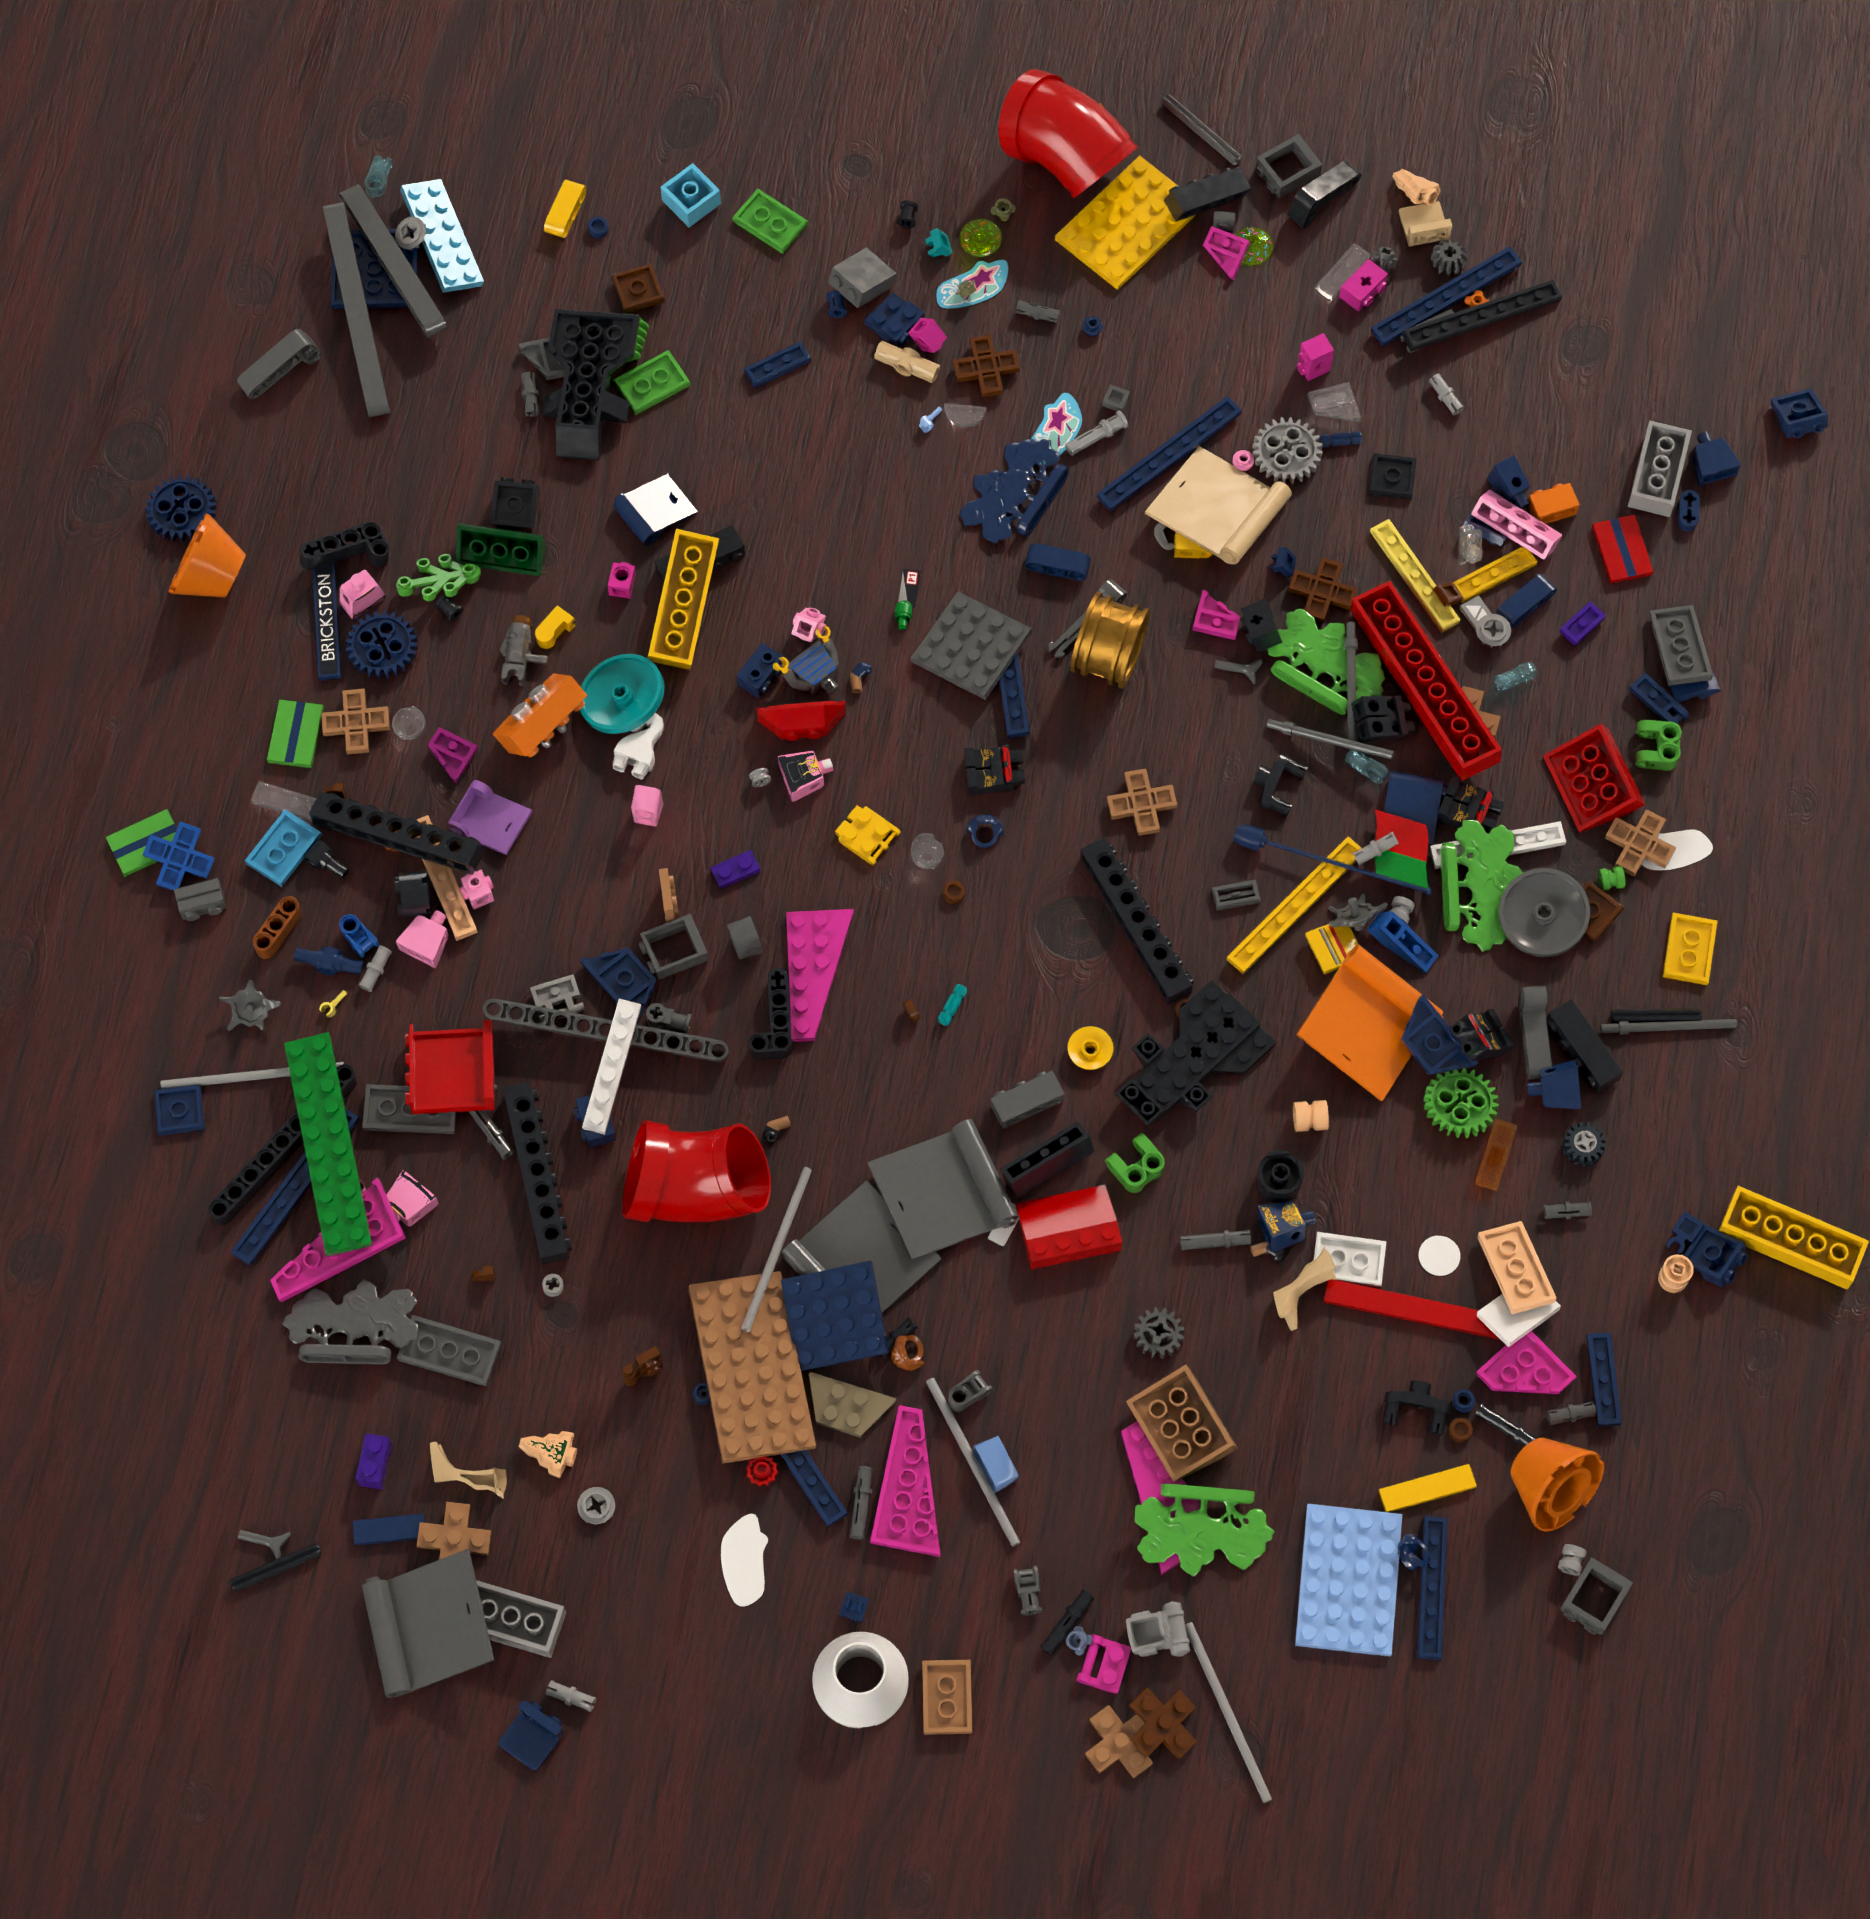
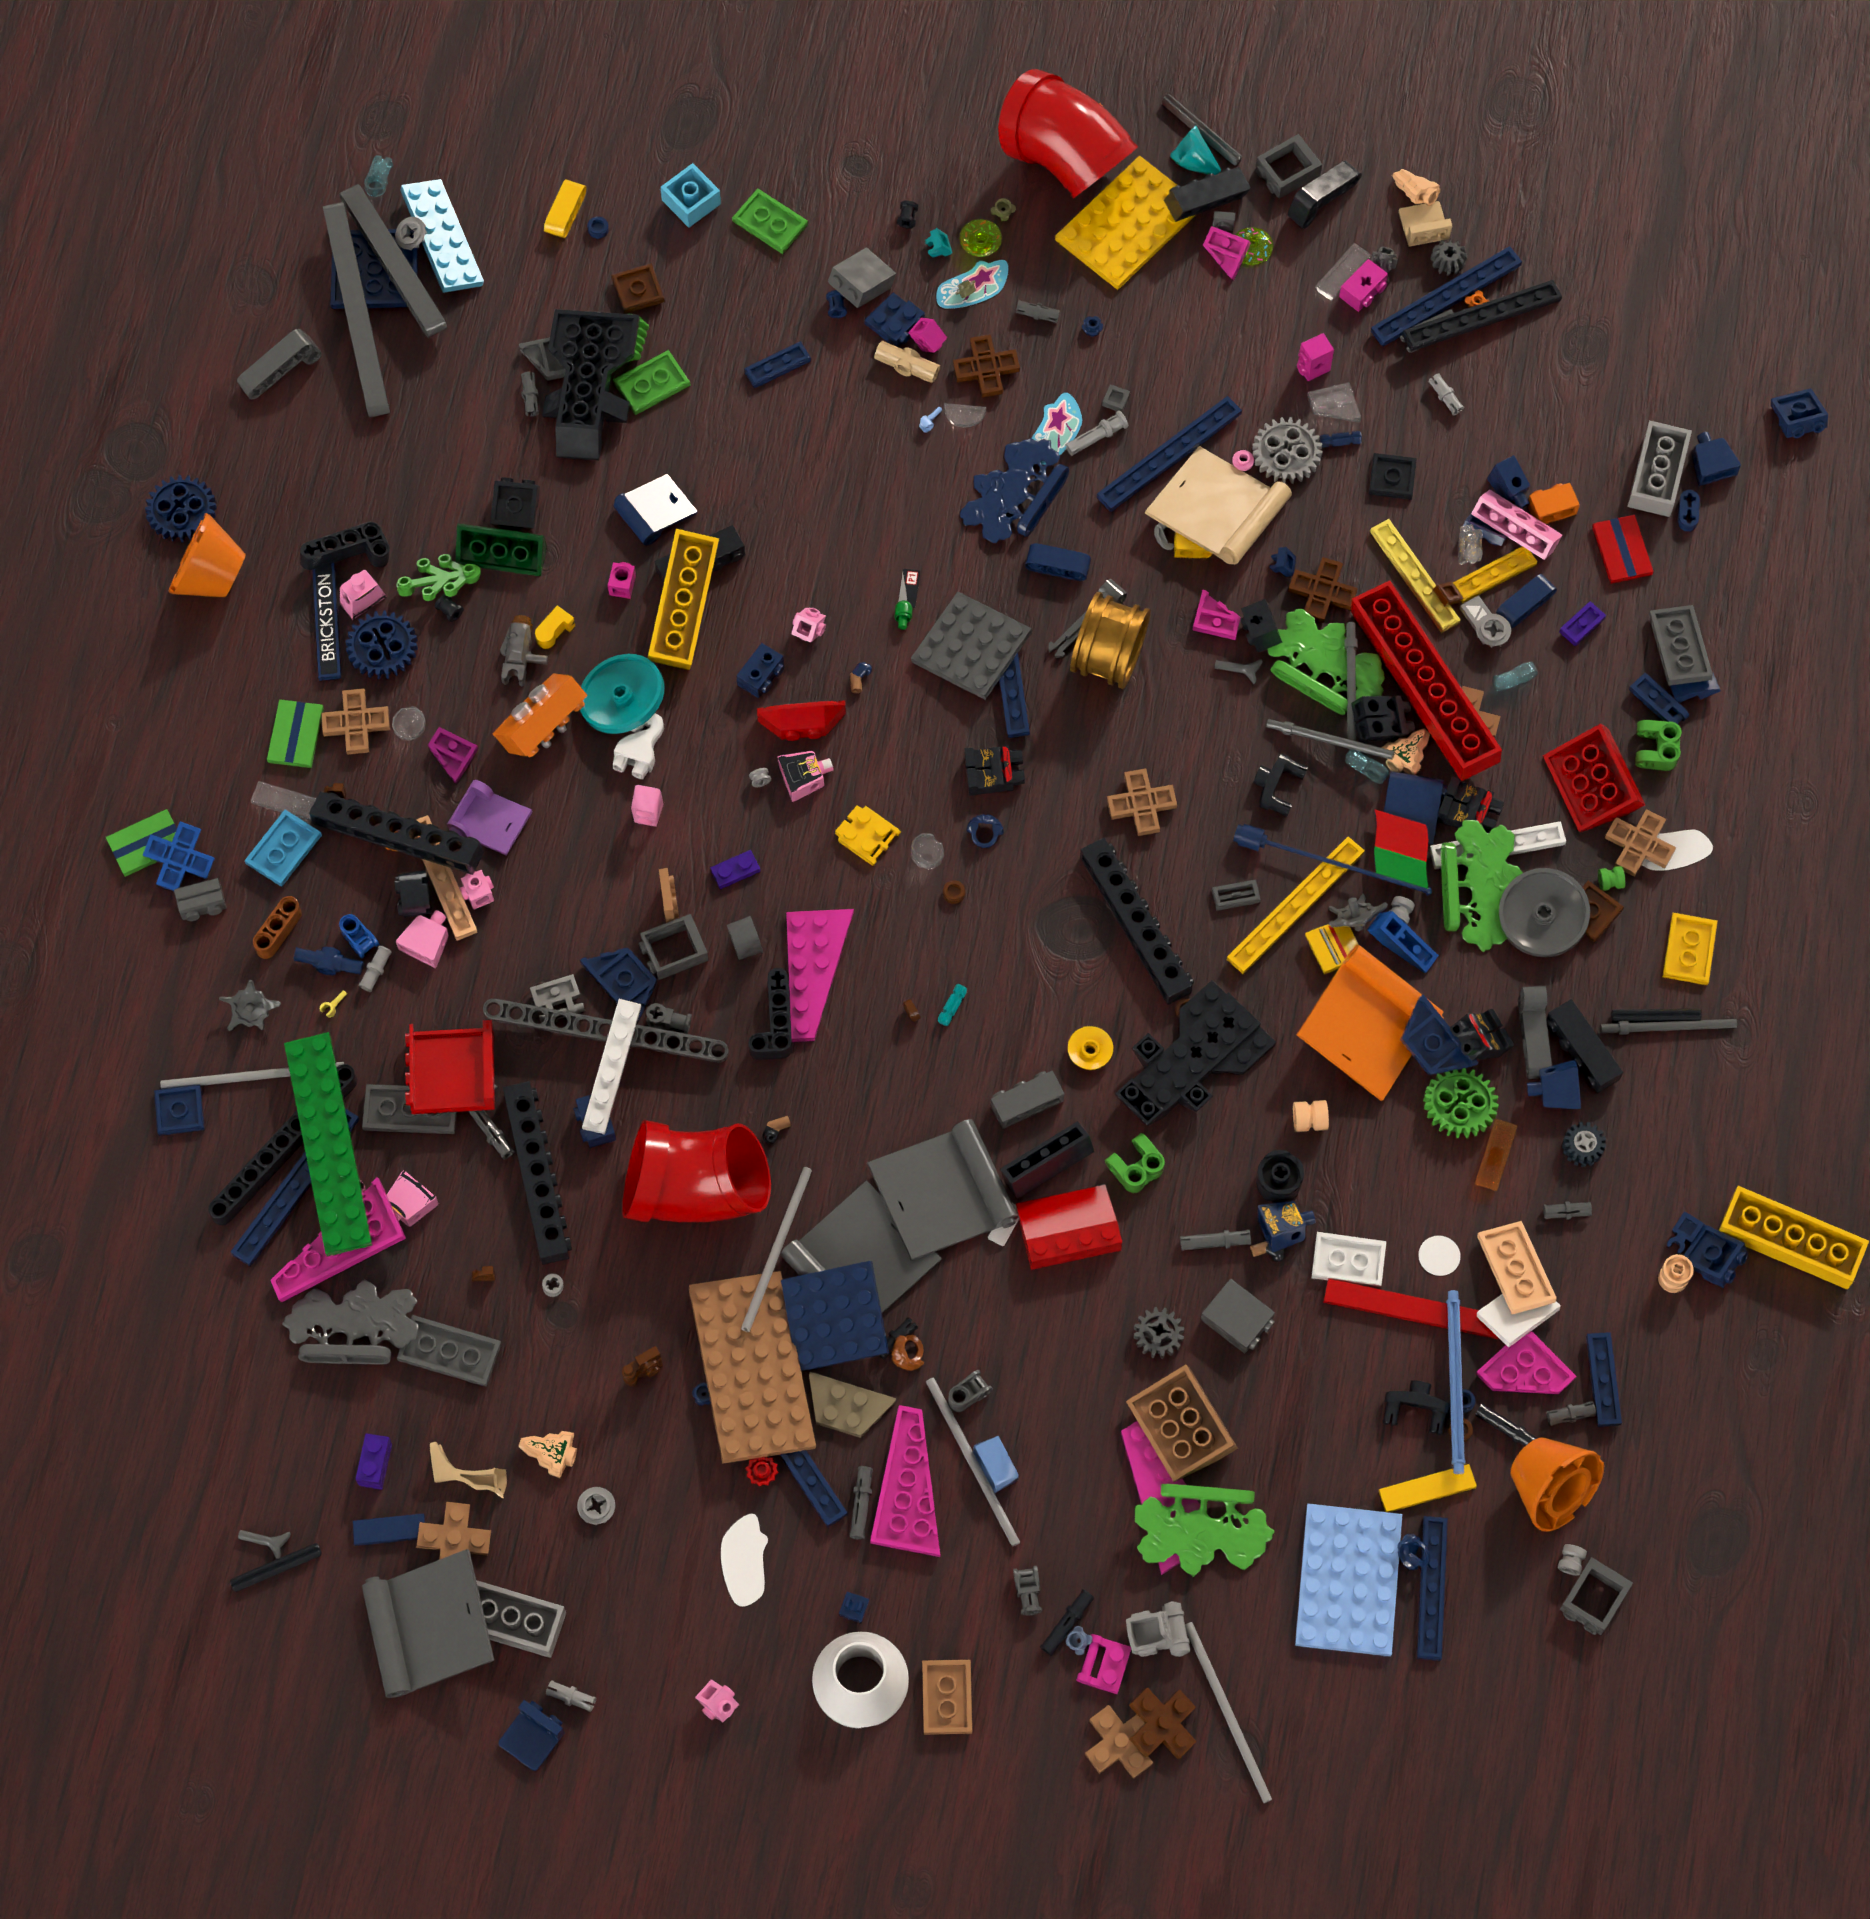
(322, 857): black pin -> none
(717, 1701): none -> bright pink brick
(814, 667): dark grey torso -> none
(1195, 154): none -> teal hat
(1238, 1316): none -> dark grey brick
(1313, 1273): tan animal -> none
(1375, 848): light grey pin -> none
(1408, 752): none -> light nougat rock
(1455, 1370): none -> medium blue piece

